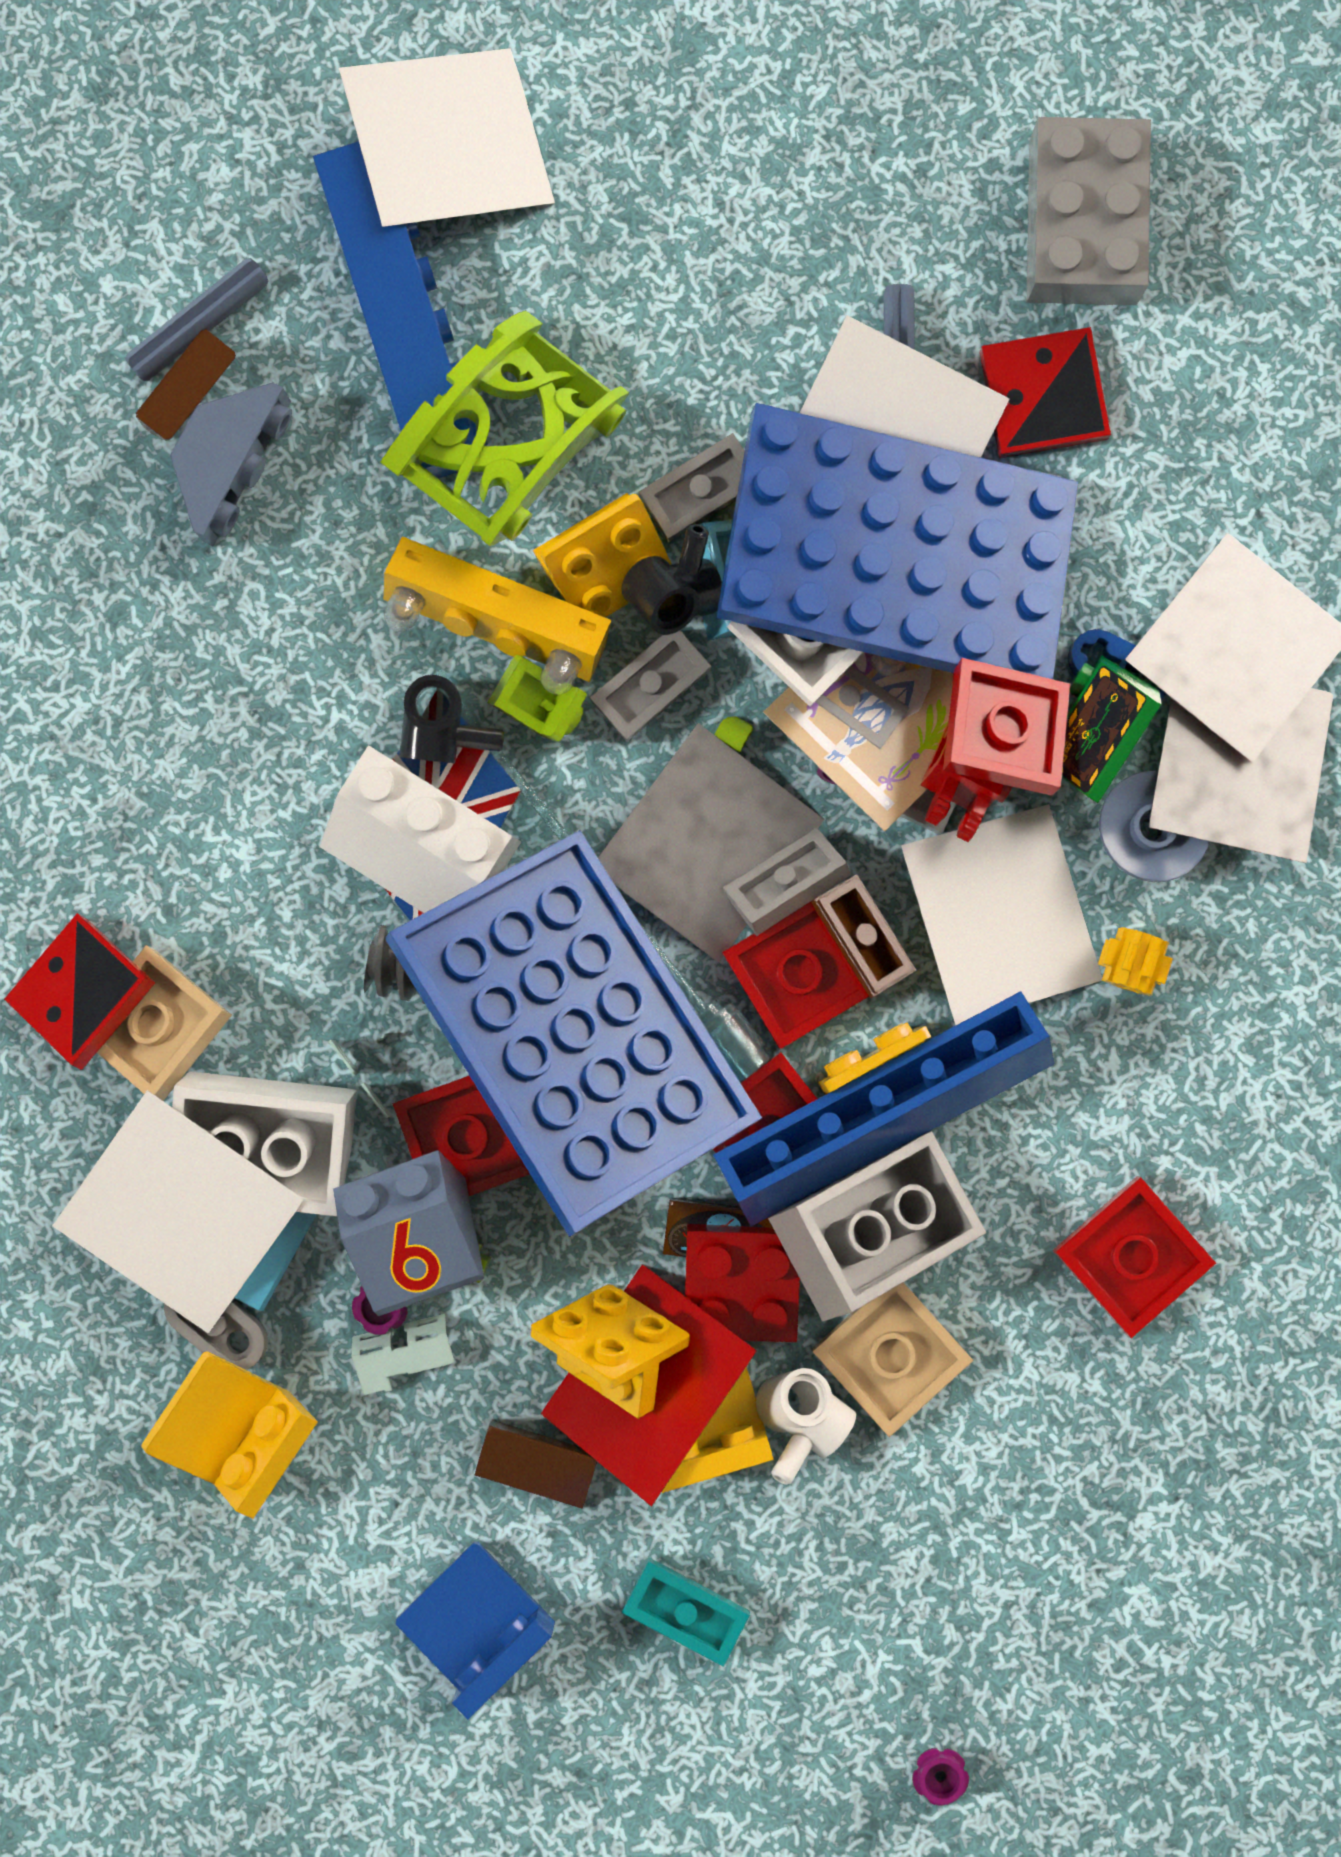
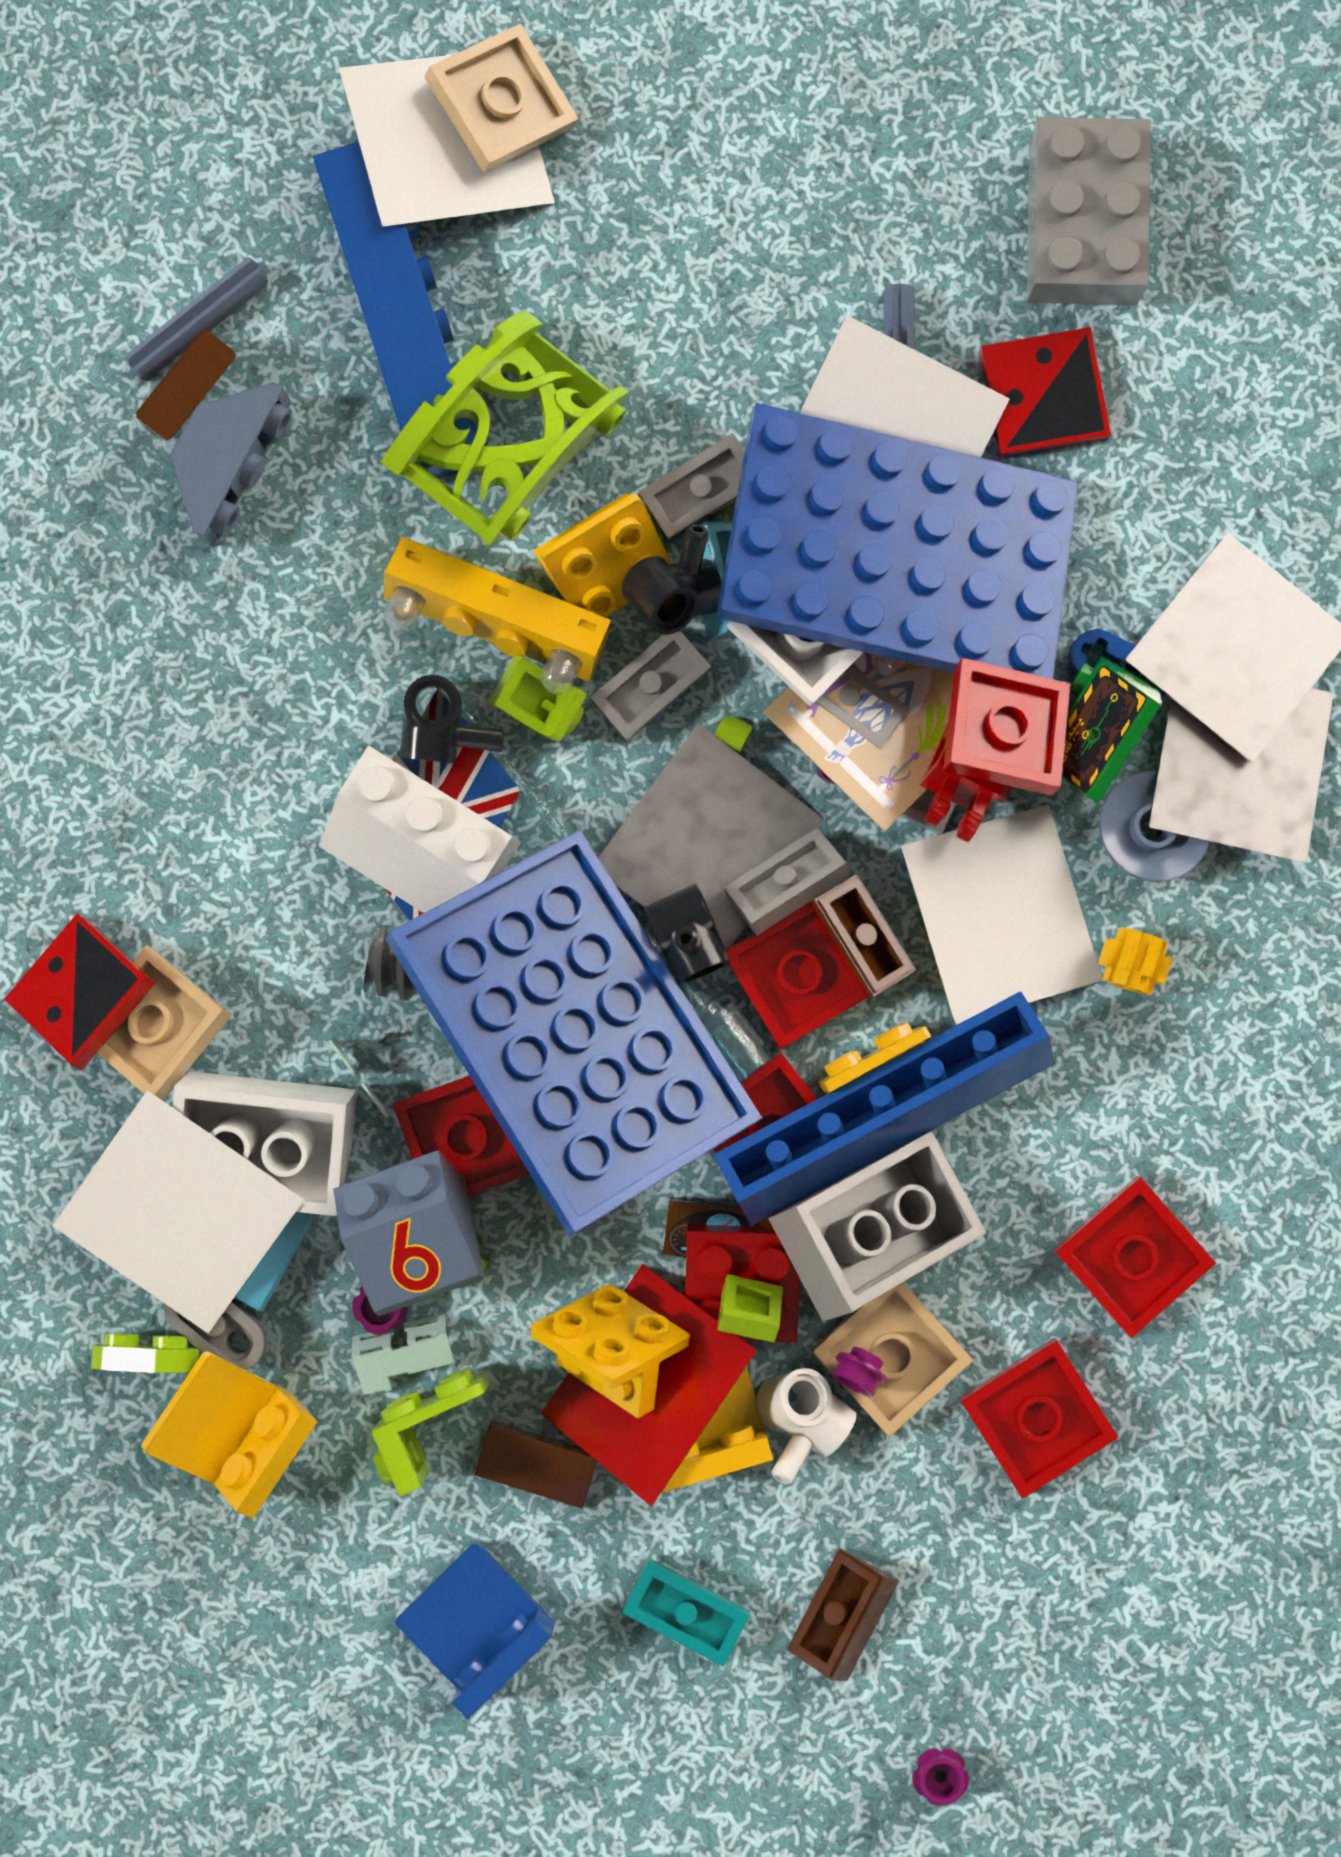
(124, 1353): none -> lime plate
(399, 1453): none -> lime bracket
(501, 97): none -> tan plate
(687, 934): none -> black piece
(750, 1308): none -> lime plate
(842, 1616): none -> reddish brown slope
(859, 1371): none -> magenta plate
(1038, 1418): none -> red plate

